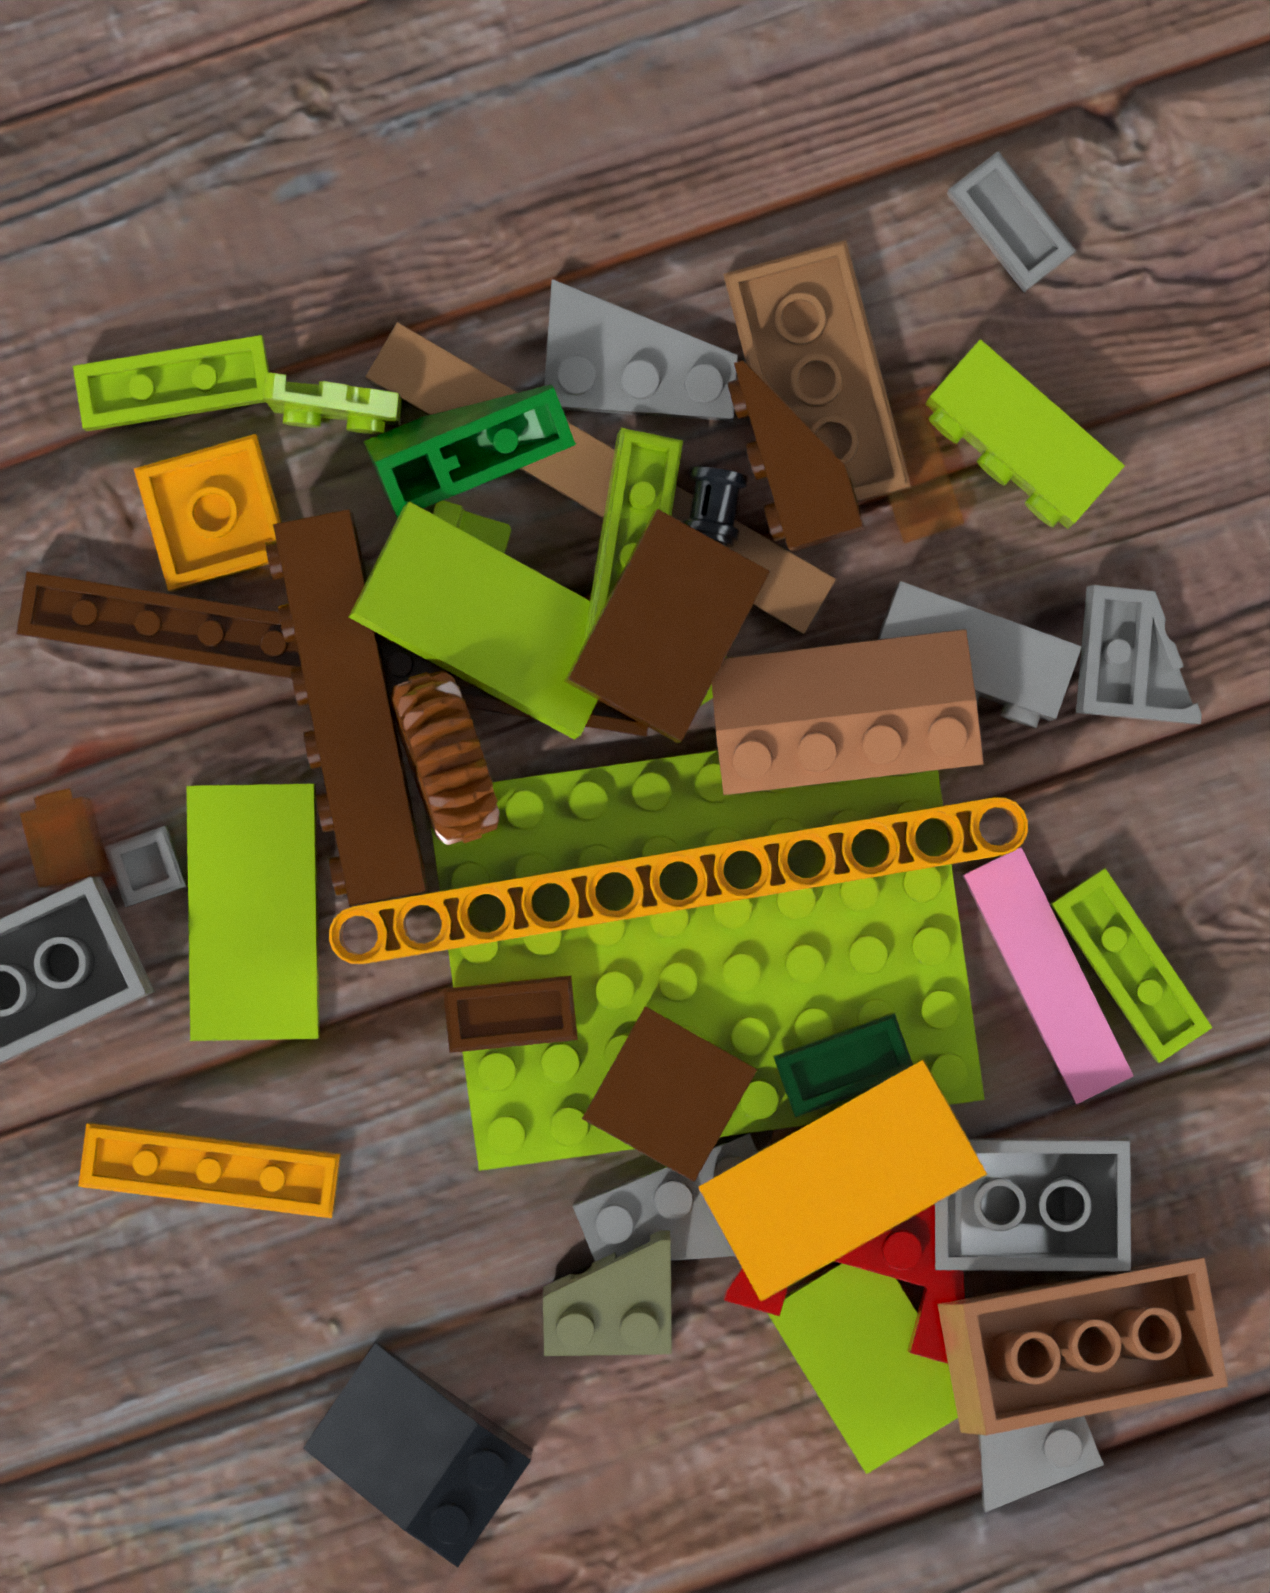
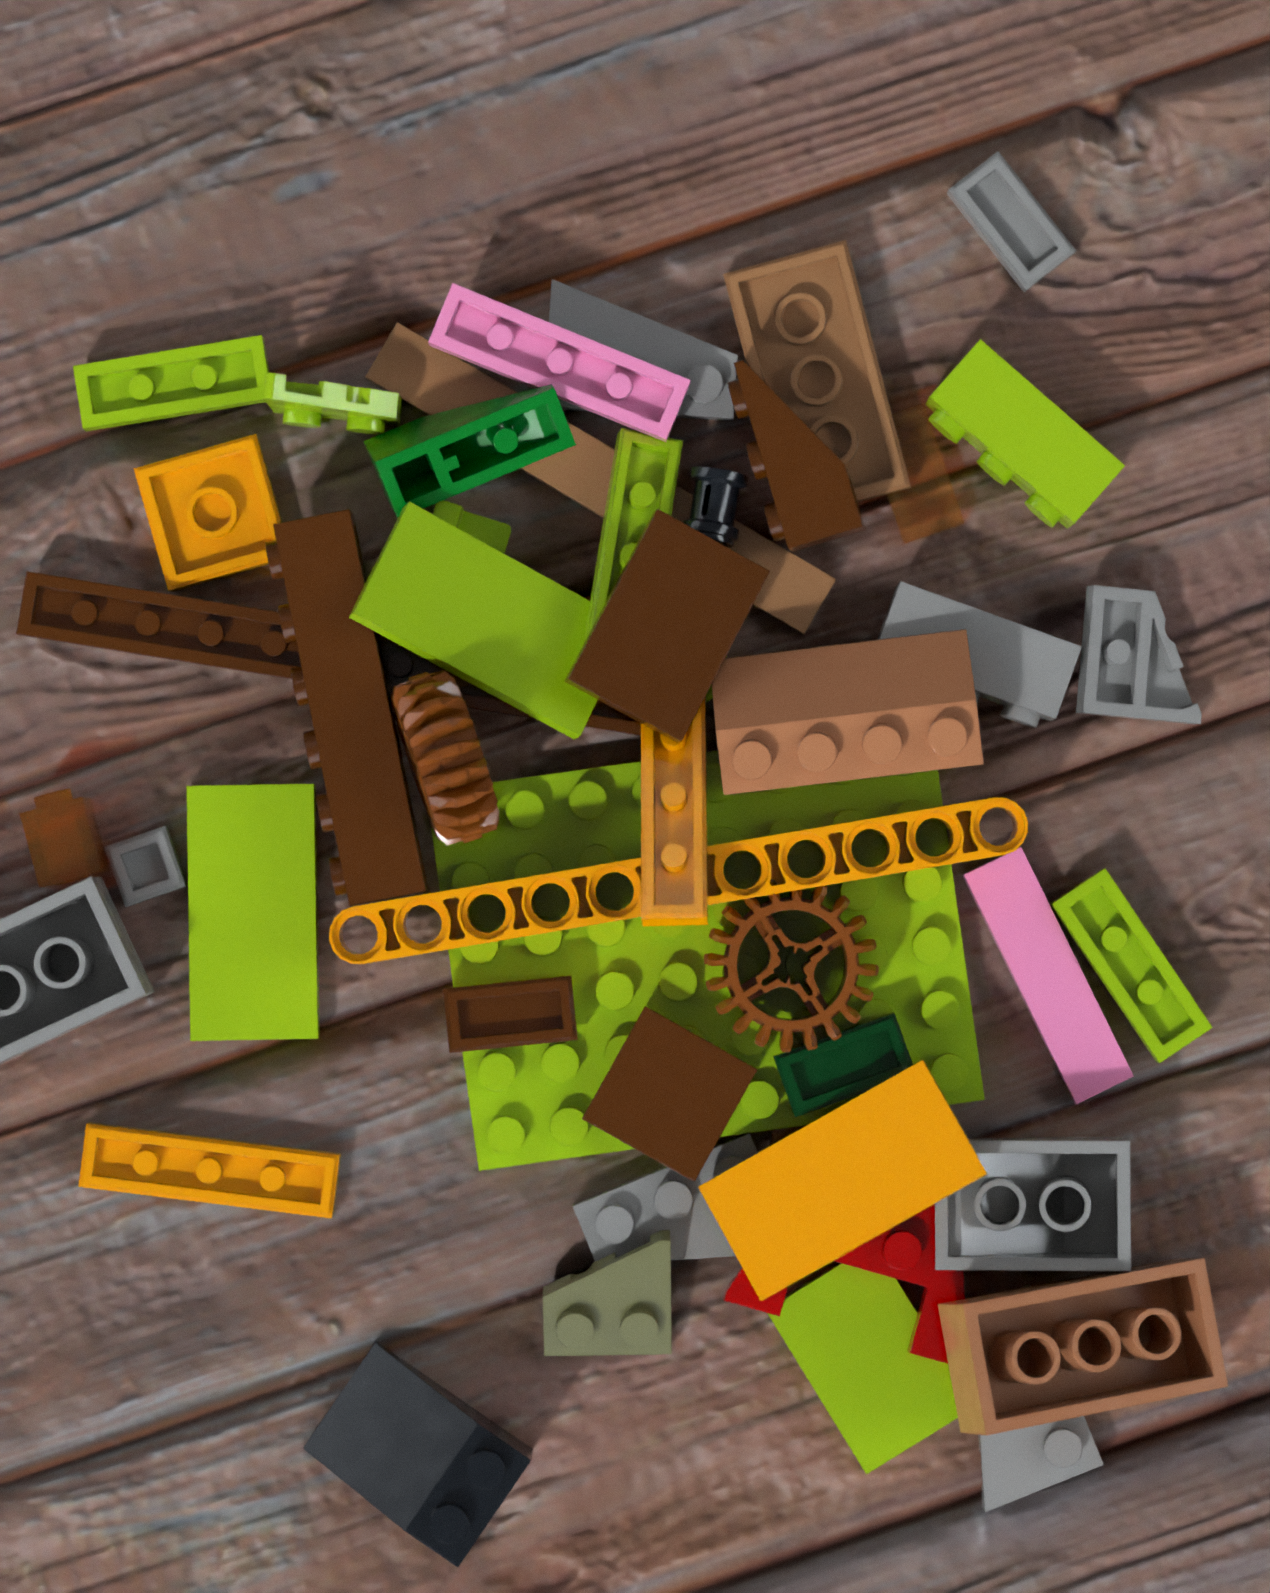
(547, 354): none -> bright pink plate
(674, 826): none -> light orange tile
(820, 1011): none -> dark orange gear

